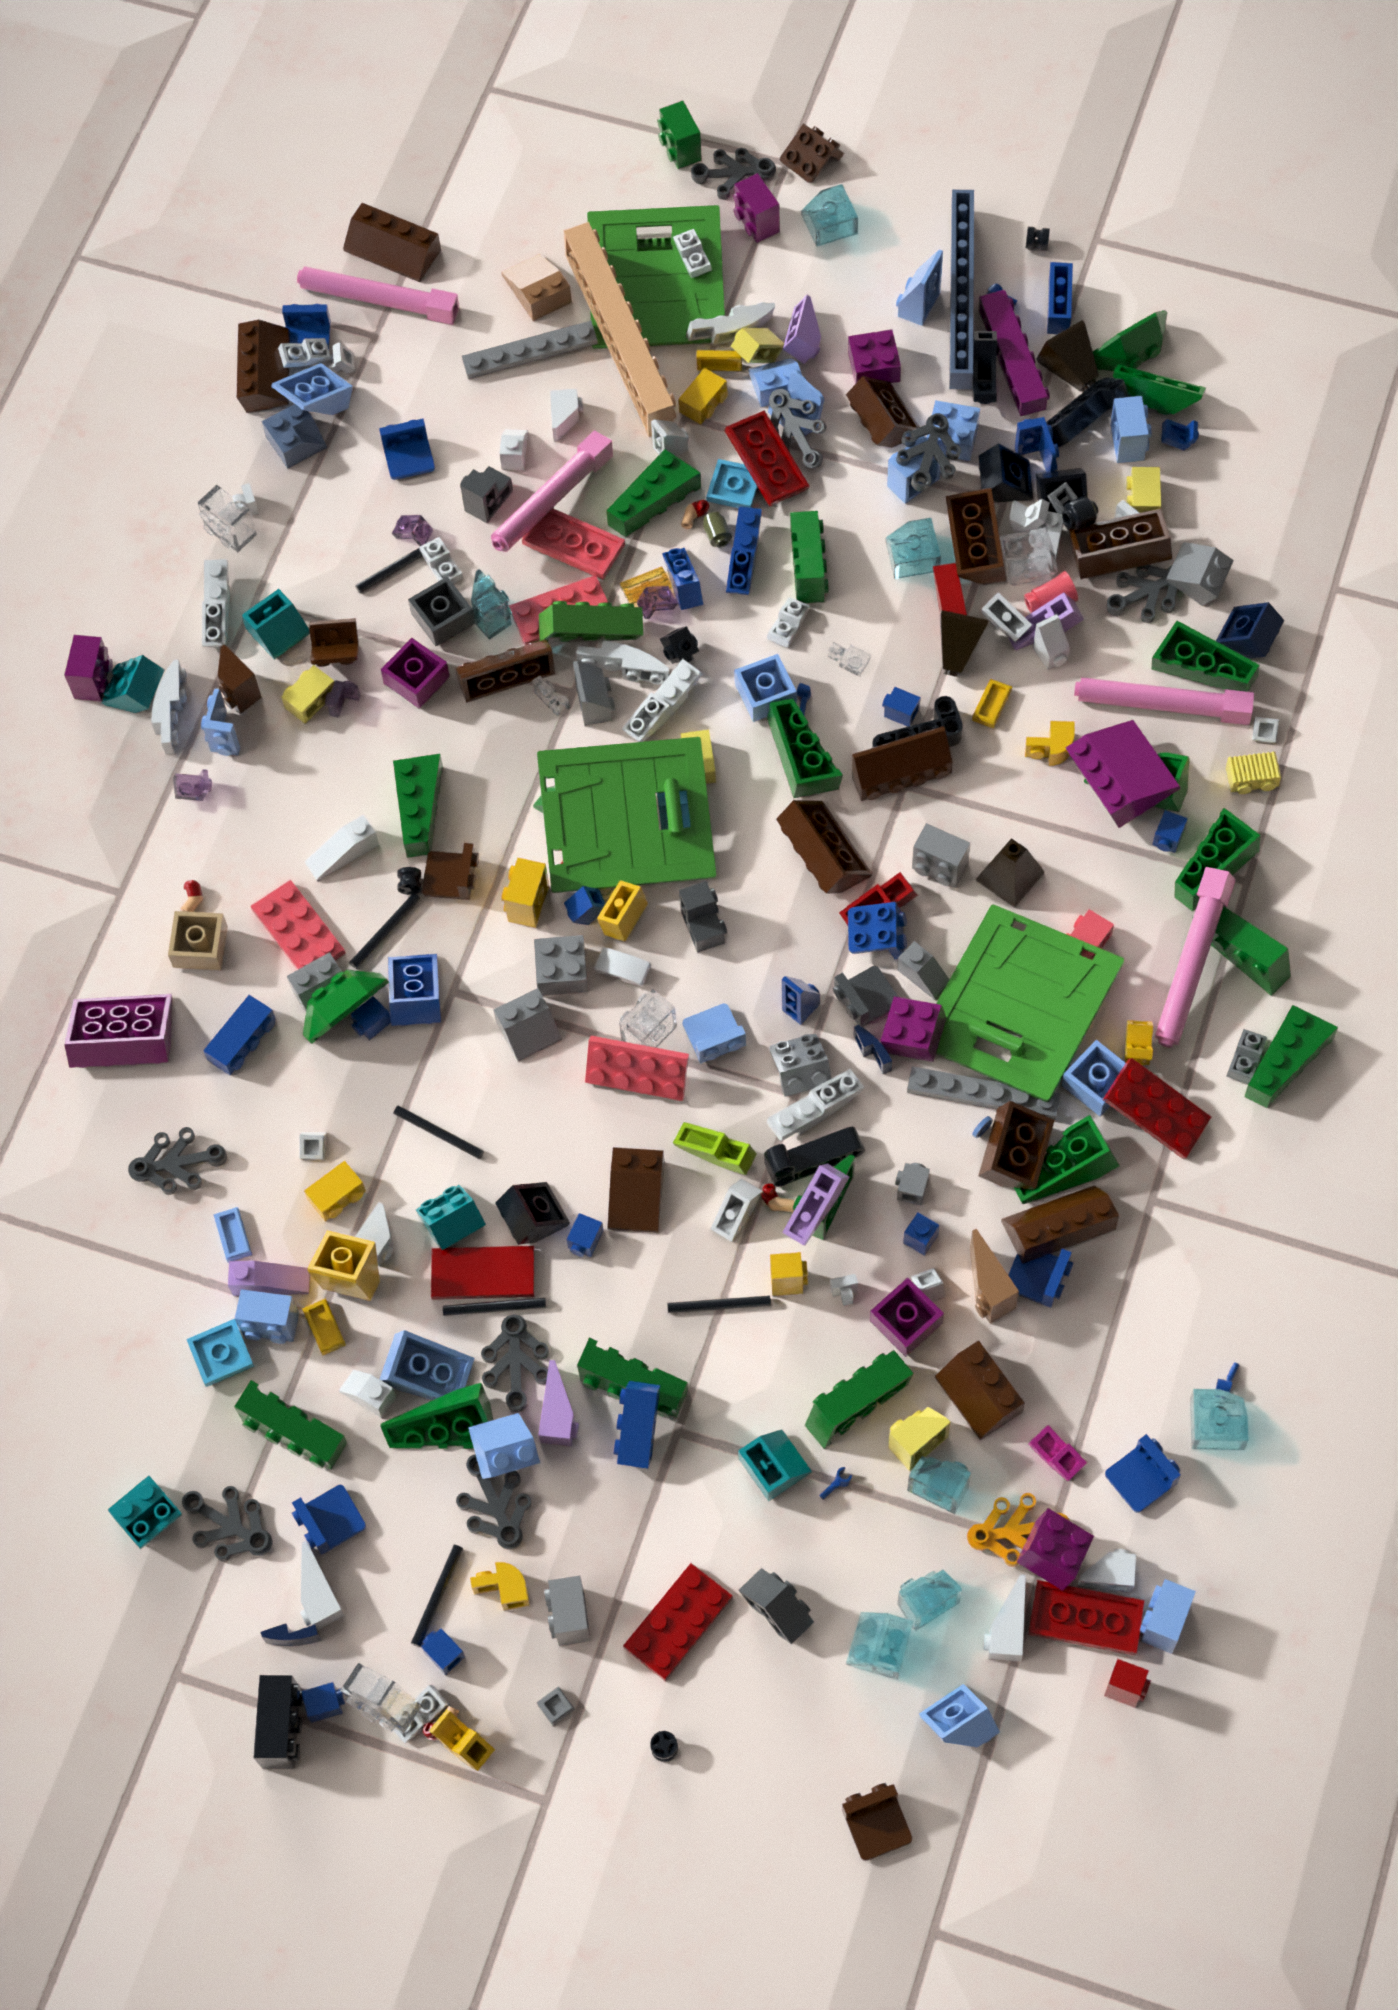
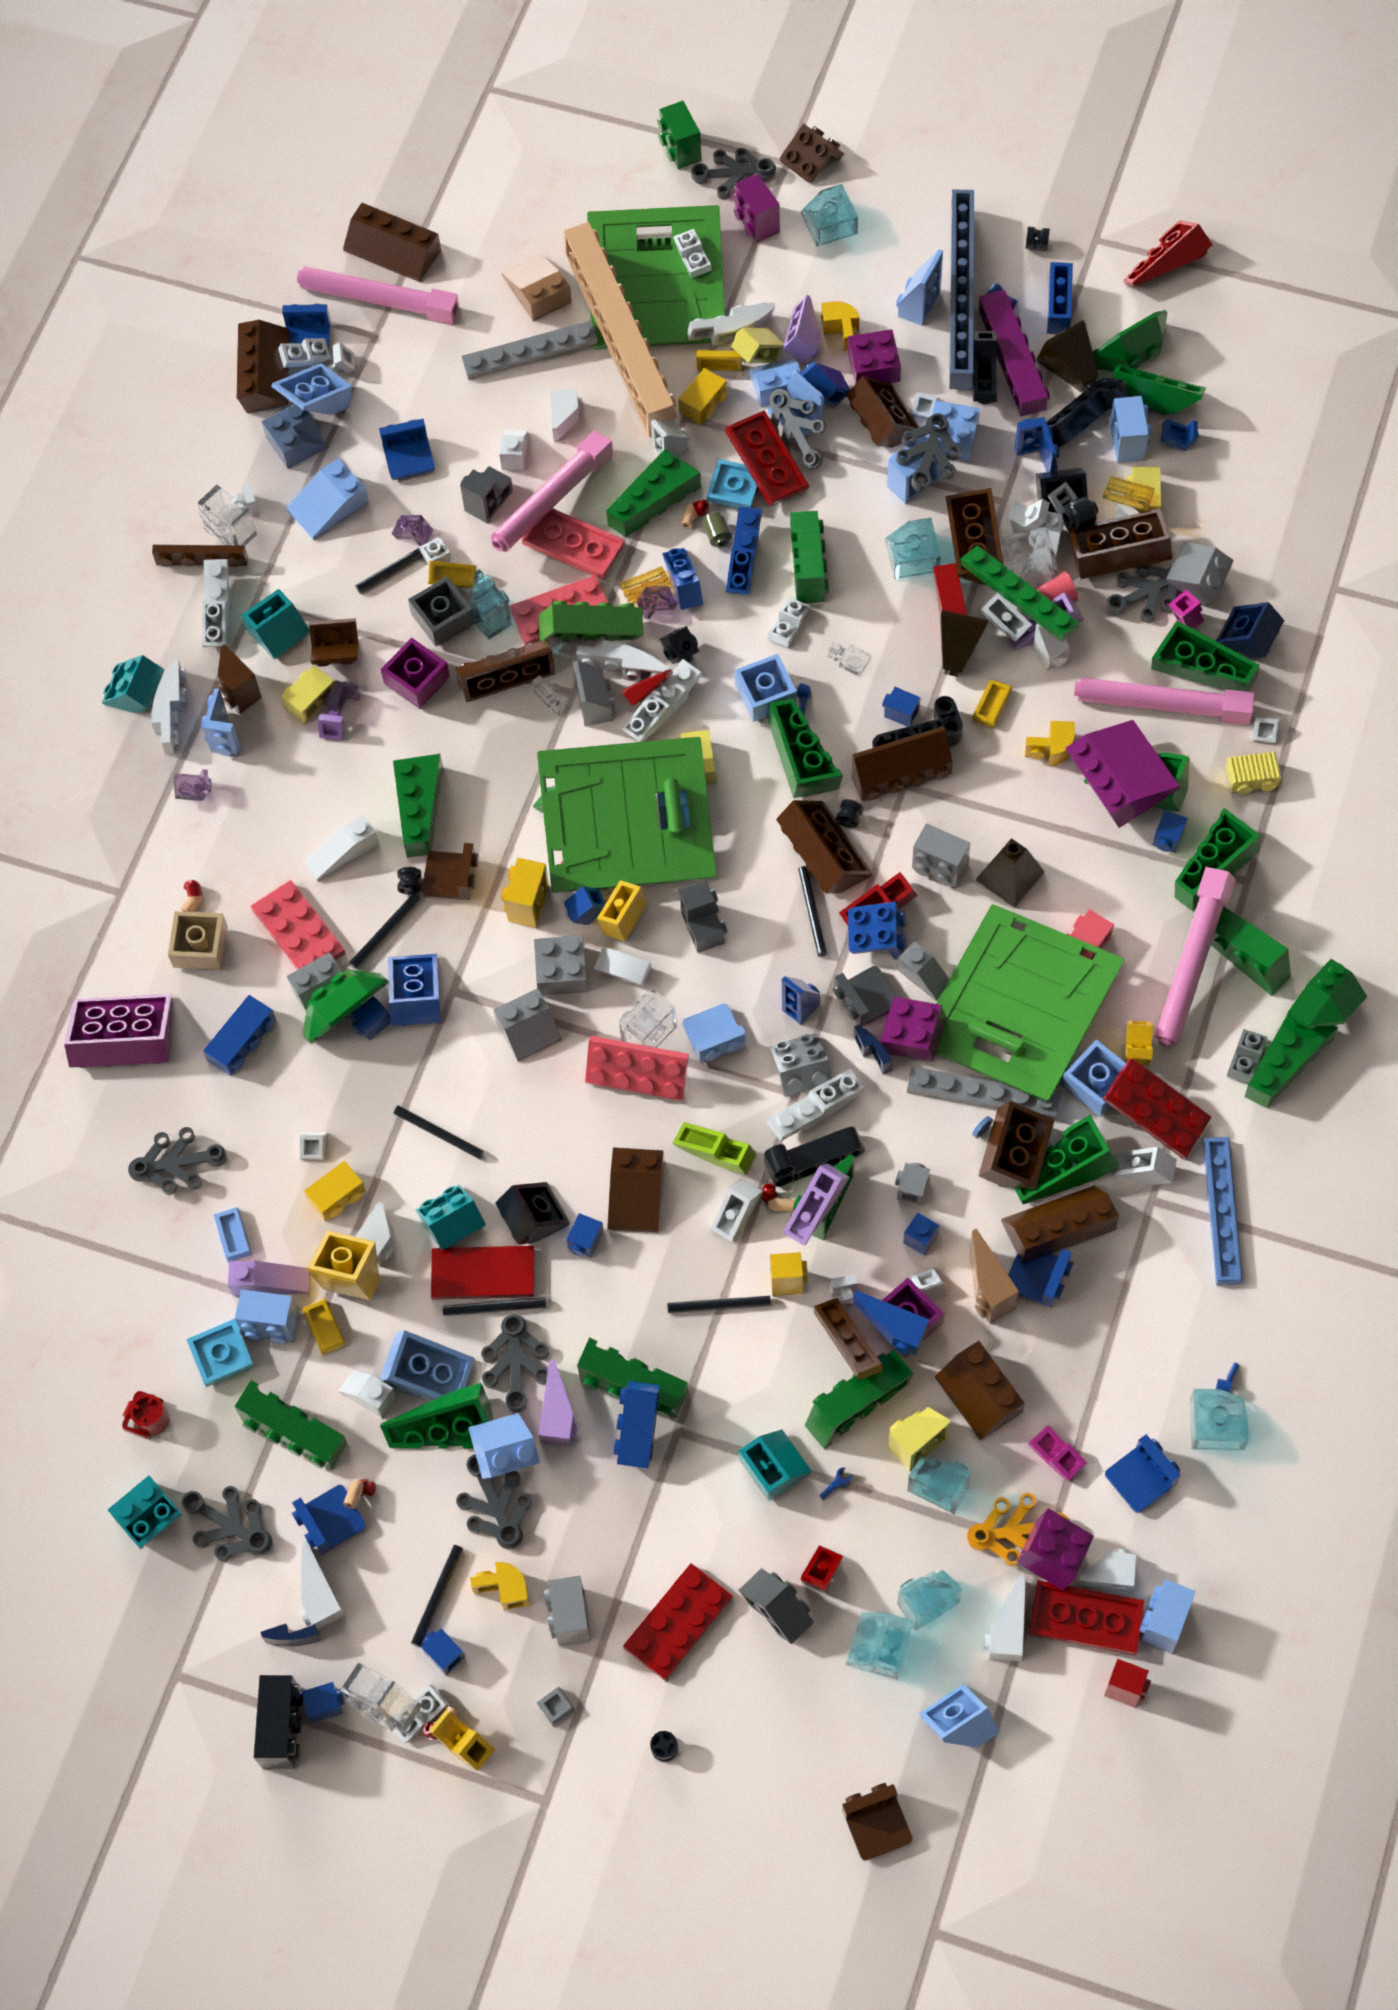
(88, 668): magenta brick -> none
(147, 1414): none -> red piece
(196, 554): none -> reddish brown plate
(328, 499): none -> light blue slope
(331, 726): none -> medium lavender tile
(358, 1489): none -> light nougat arm
(460, 574): none -> yellow tile
(640, 690): none -> red slope
(812, 911): none -> black bar
(821, 1569): none -> red slope
(827, 381): none -> blue slope
(840, 318): none -> yellow brick
(848, 1339): none -> reddish brown plate
(849, 813): none -> black wheel
(897, 1325): none -> blue slope
(923, 405): none -> white slope
(1005, 474): black slope -> none
(1019, 593): none -> green plate
(1130, 490): none -> clear yellow tile
(1146, 1166): none -> white slope
(1178, 246): none -> red wedge
(1187, 609): none -> dark pink brick
(1222, 1211): none -> medium blue tile
(1328, 997): none -> green wedge

